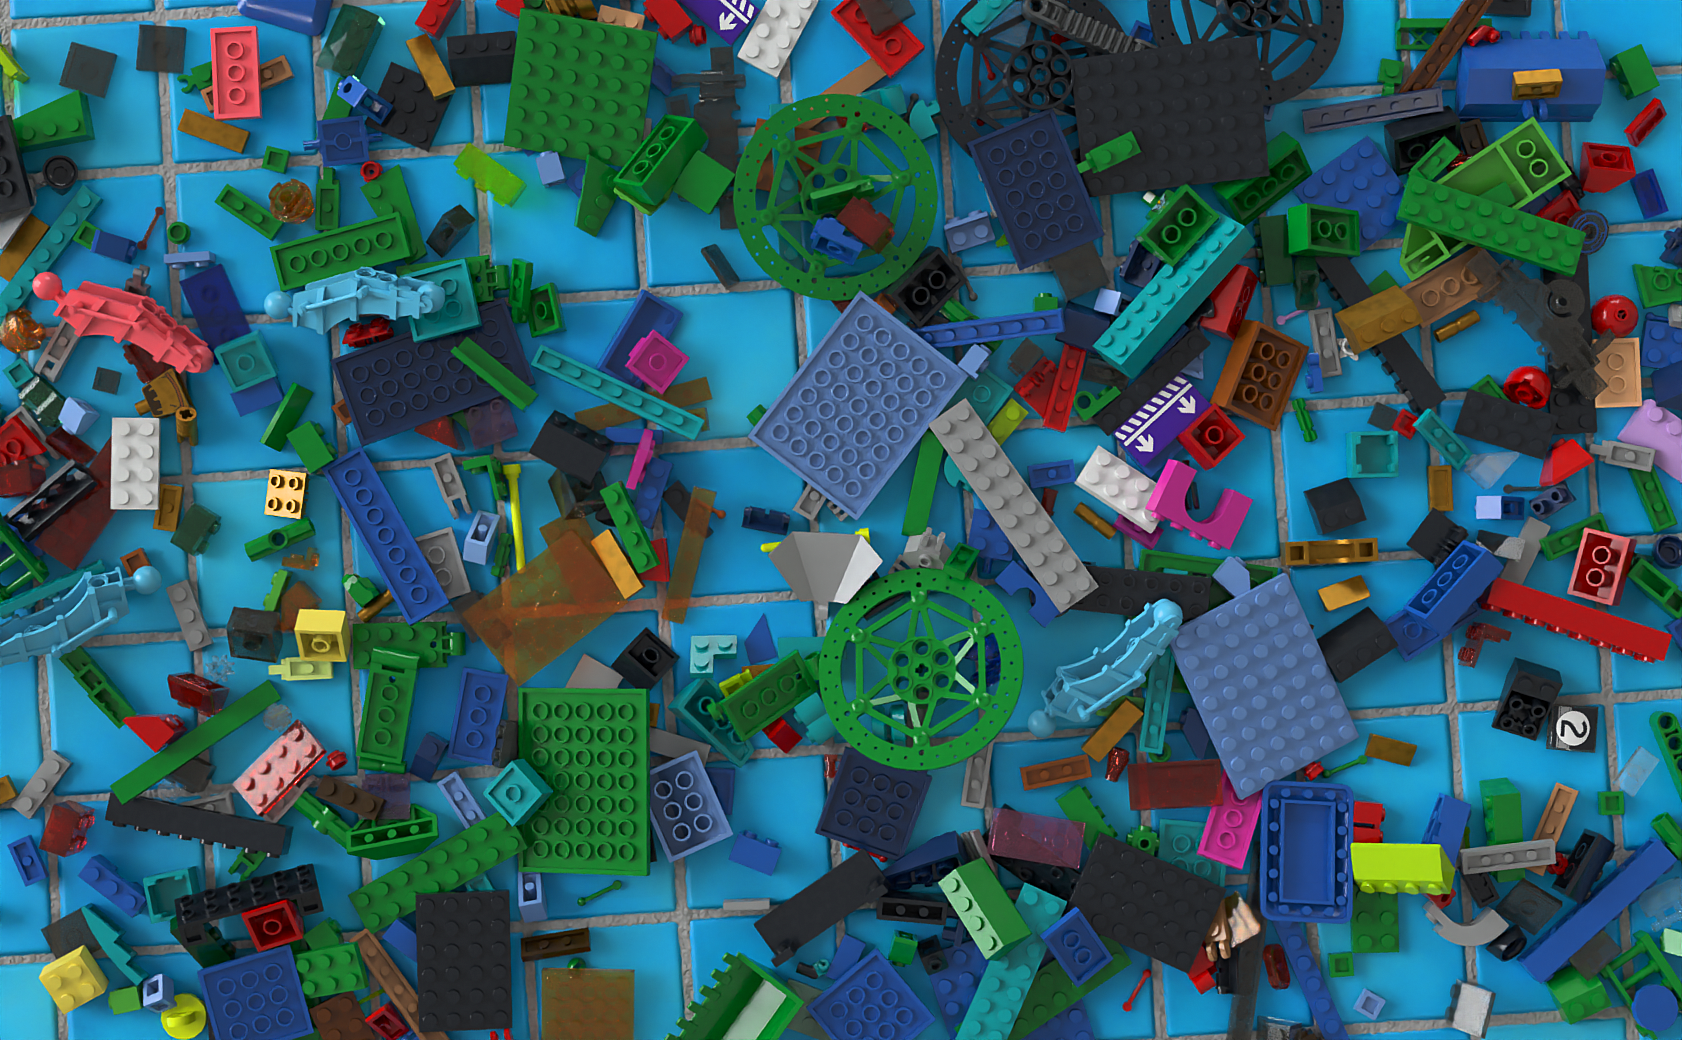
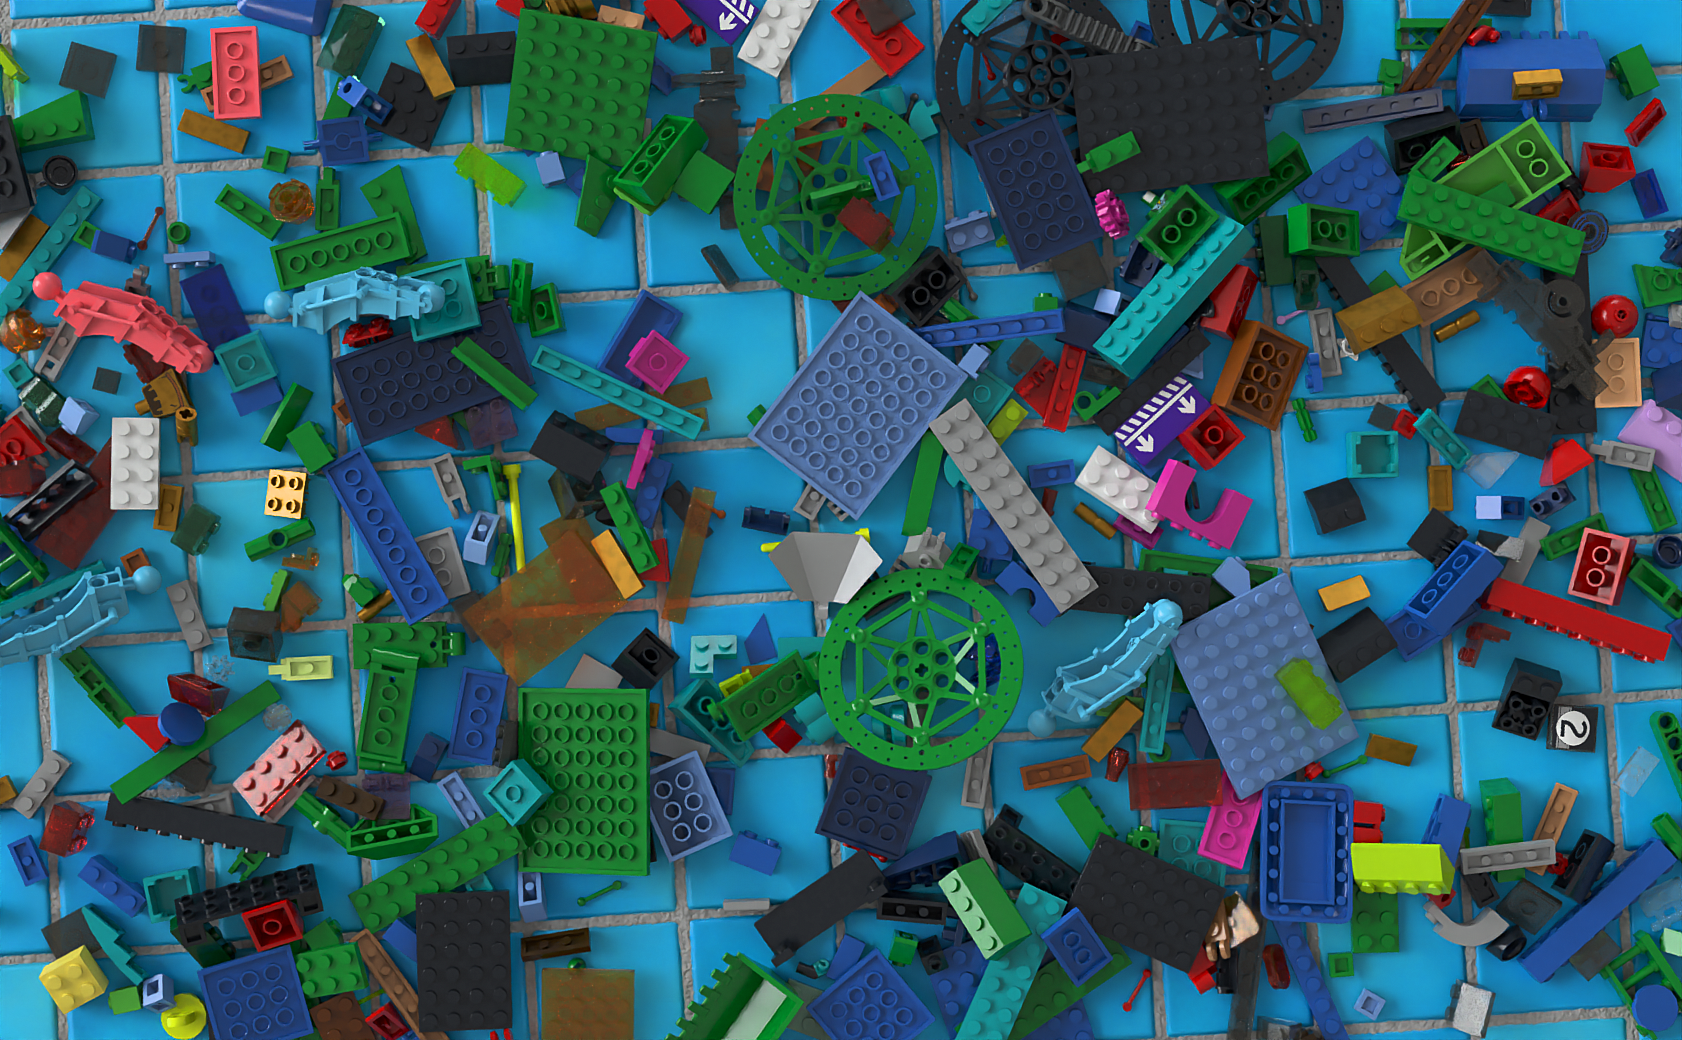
(181, 724): none -> blue tile
(322, 635): light yellow brick -> none
(367, 167): red plate -> none
(450, 230): clear smoke slope -> none
(678, 106): clear smoke tile -> none
(829, 240): blue plate -> none
(882, 175): none -> blue plate
(1036, 838): clear pink plate -> none
(1112, 214): none -> dark pink gear
(1309, 692): none -> clear neon green brick
(1329, 551): pearl gold arch -> none
(1508, 488): clear smoke hinge -> none
(1576, 996): green slope -> none
(1610, 802): green plate -> none

